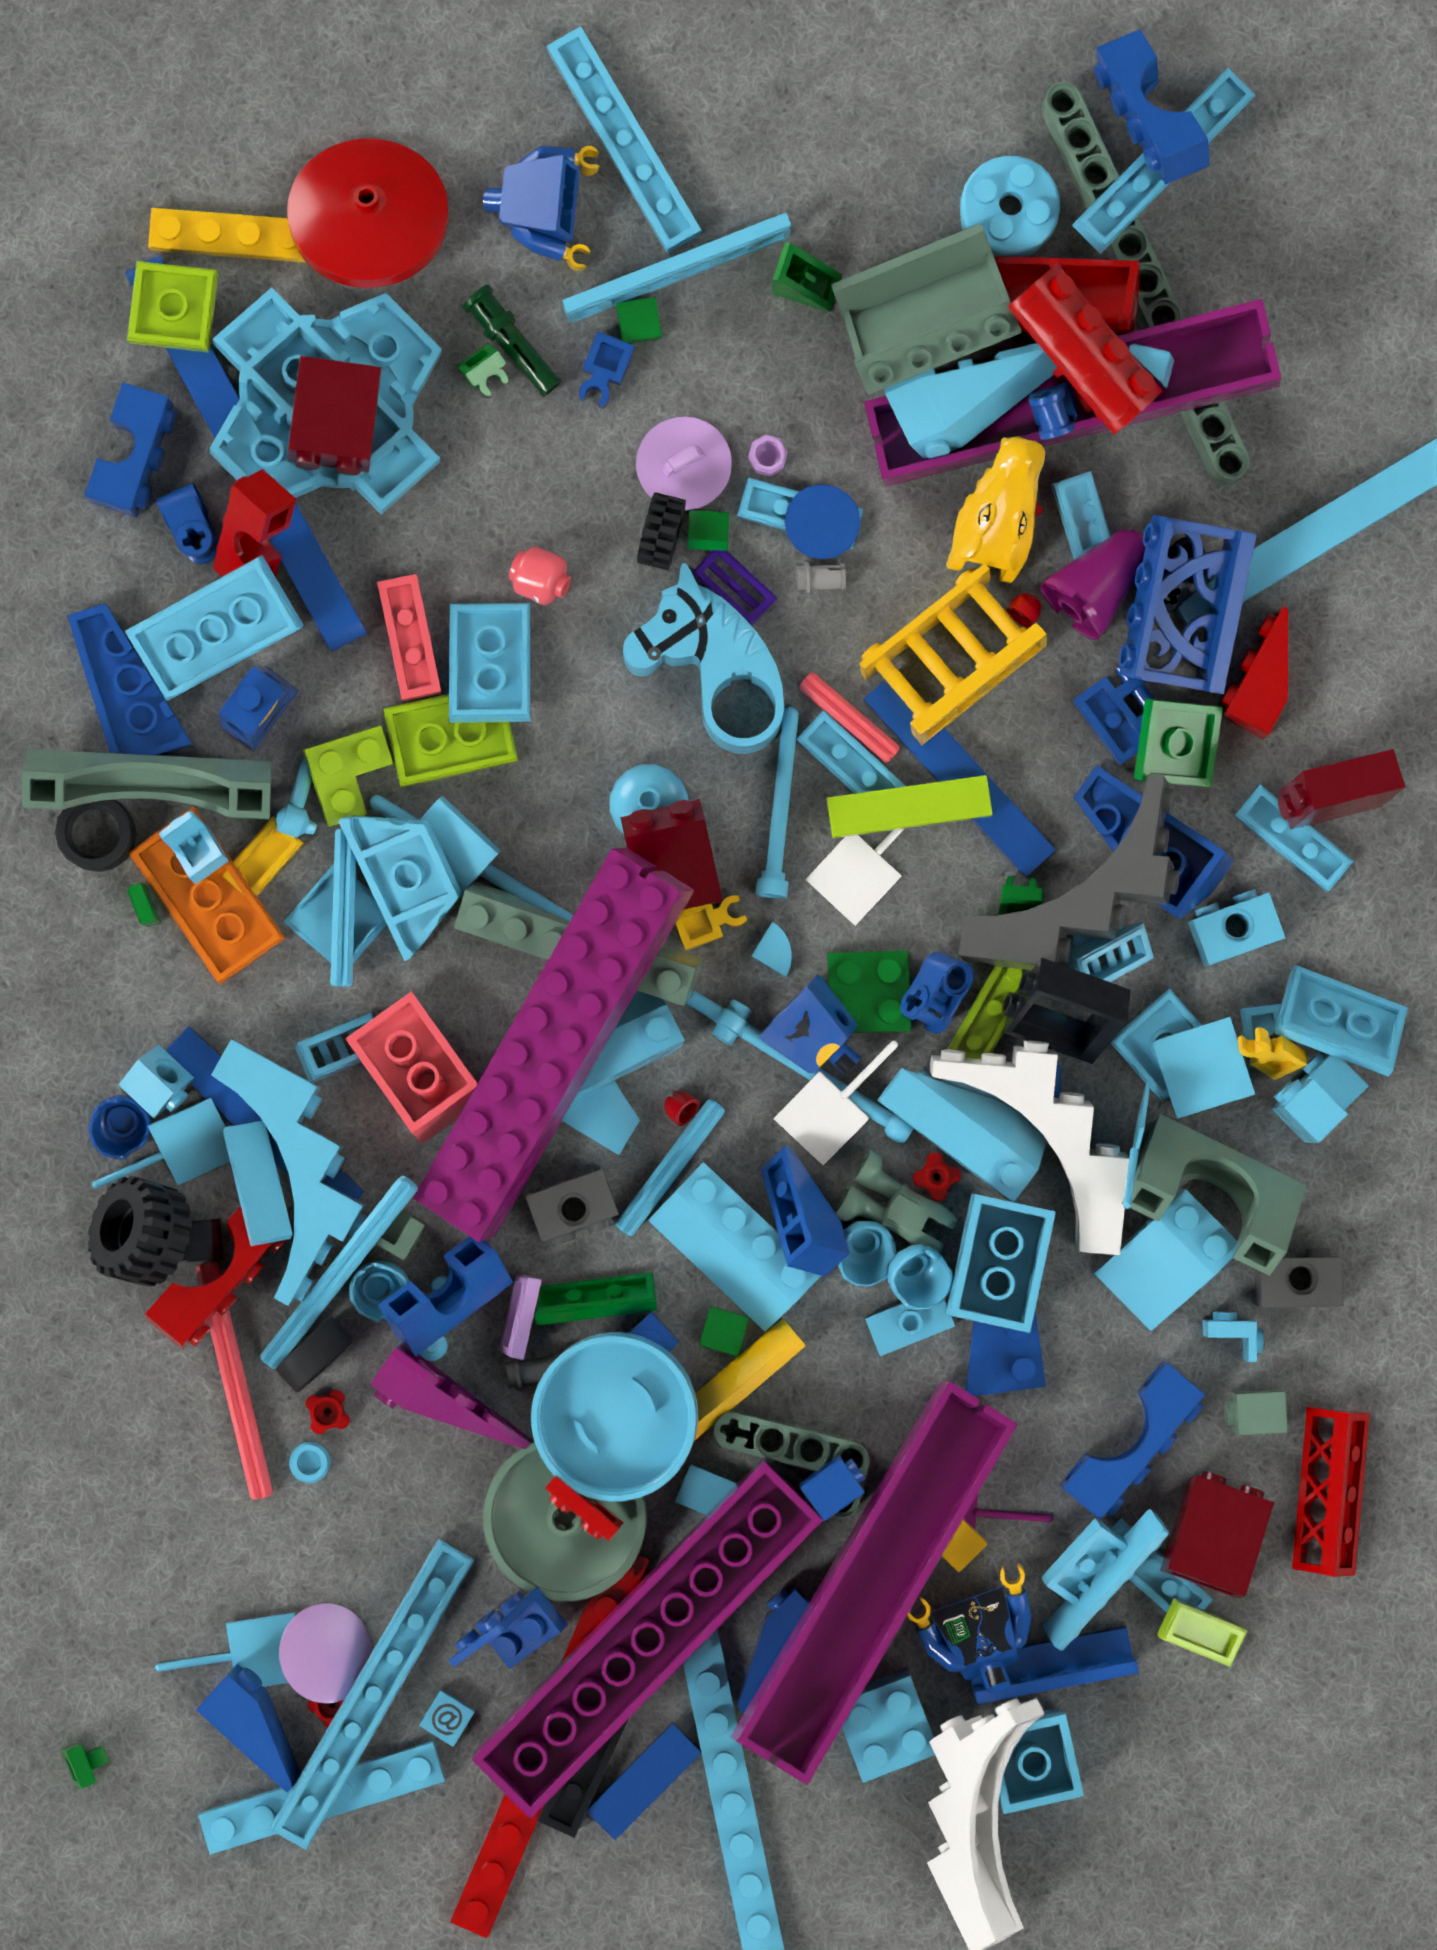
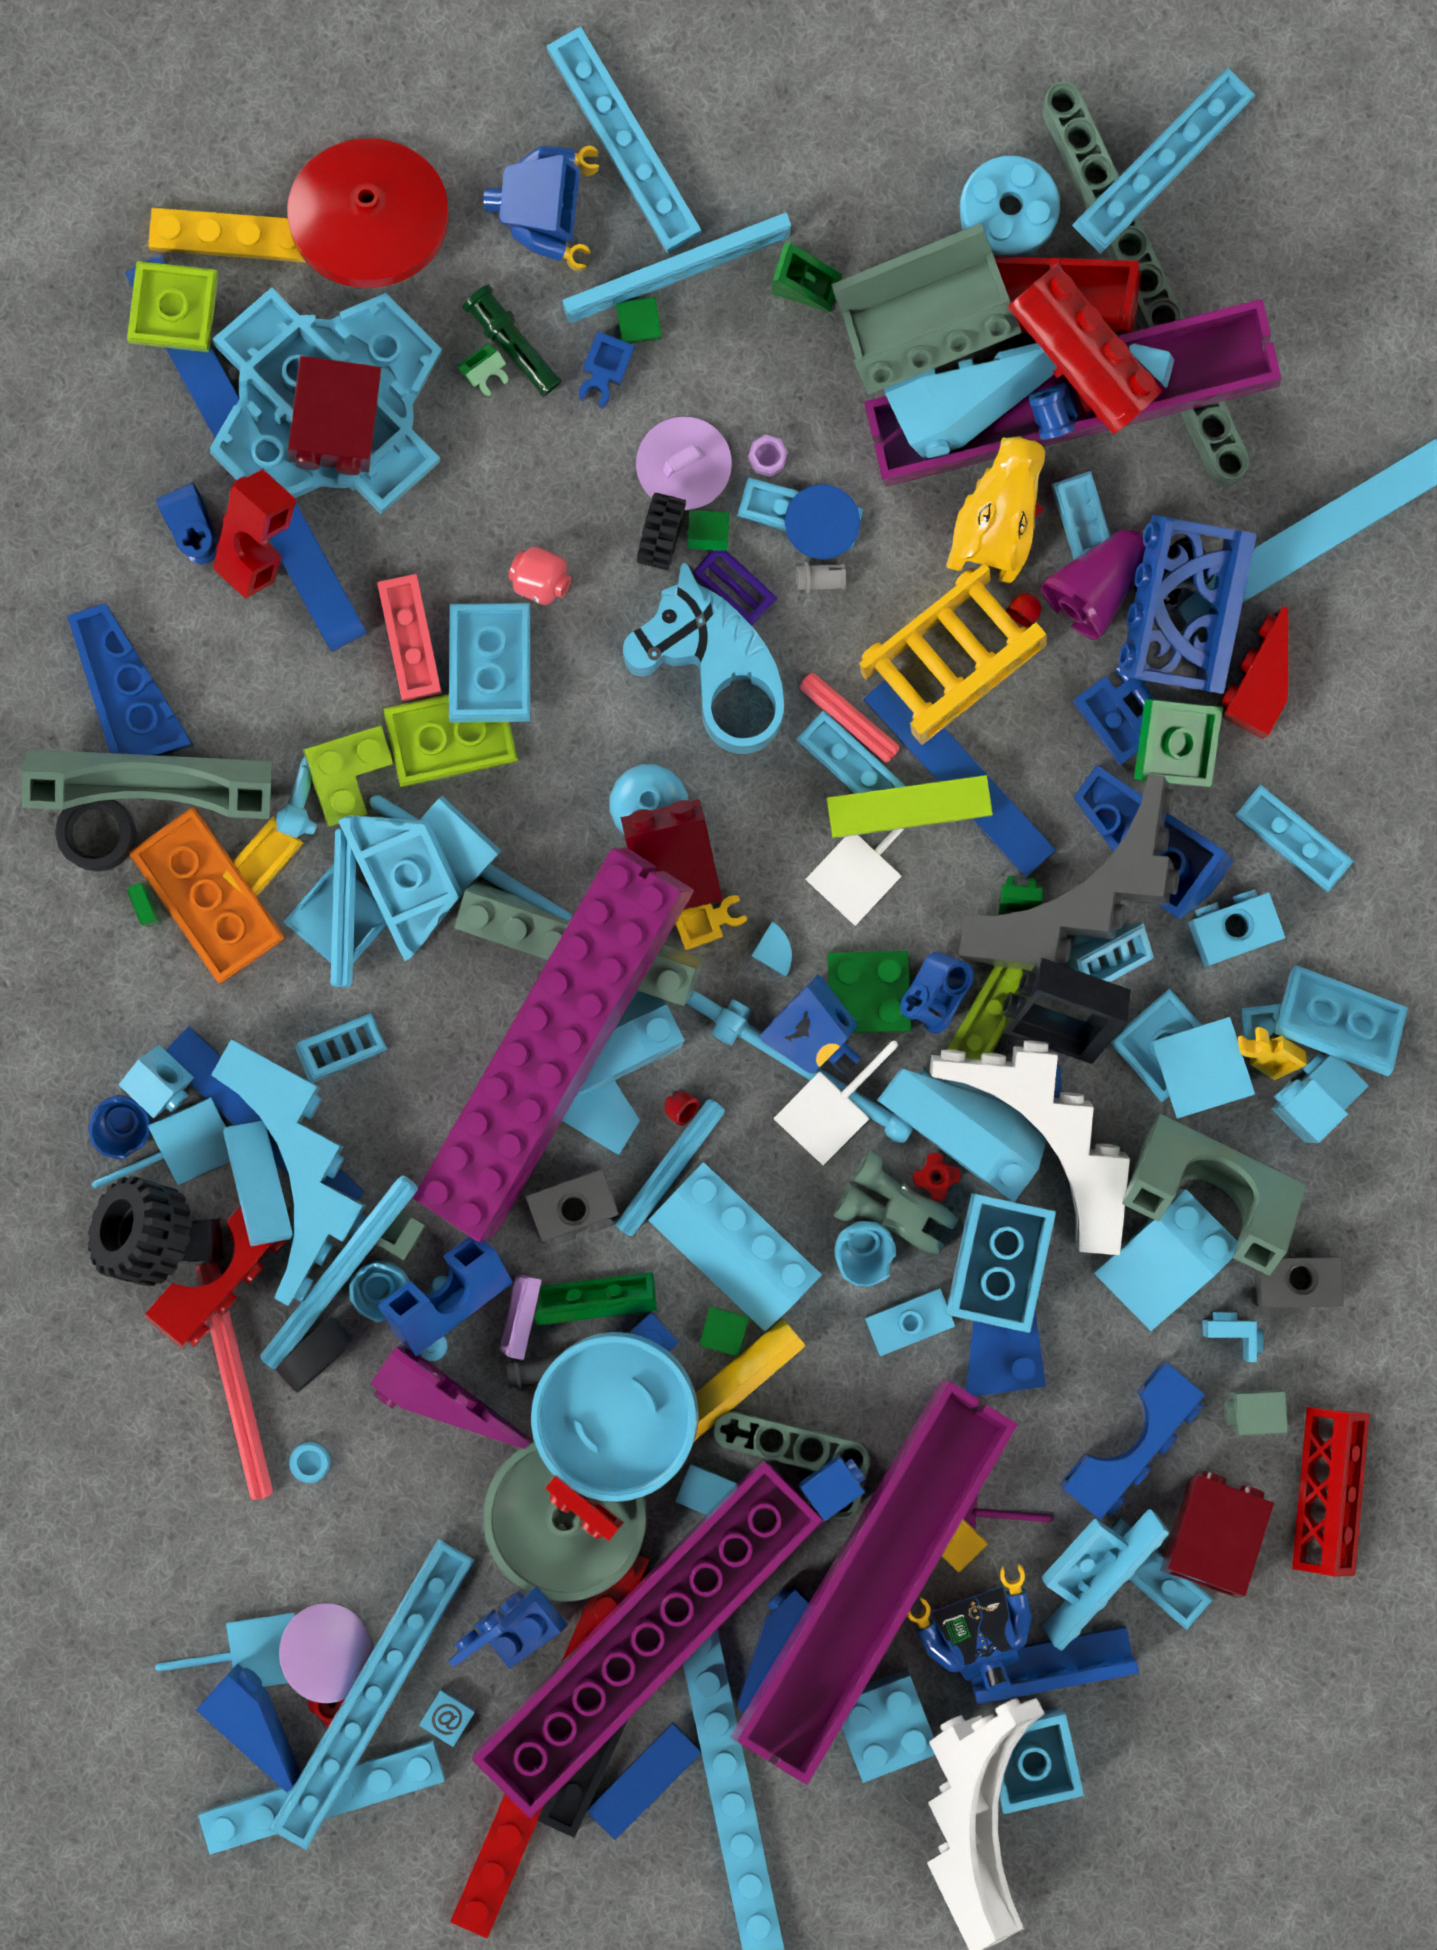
(82, 1763): green tile -> none
(125, 483): blue arch -> none
(194, 846): medium azure bracket -> none
(214, 628): medium azure tile -> none
(256, 705): blue torso -> none
(320, 1421): red plate -> none
(414, 1067): coral slope -> none
(772, 881): medium azure piece -> none
(804, 1219): blue slope -> none
(919, 1277): medium azure hair -> none
(1138, 1133): medium azure piece -> none
(1170, 140): blue arch -> none
(1202, 1632): lime tile -> none
(1341, 789): dark red brick -> none

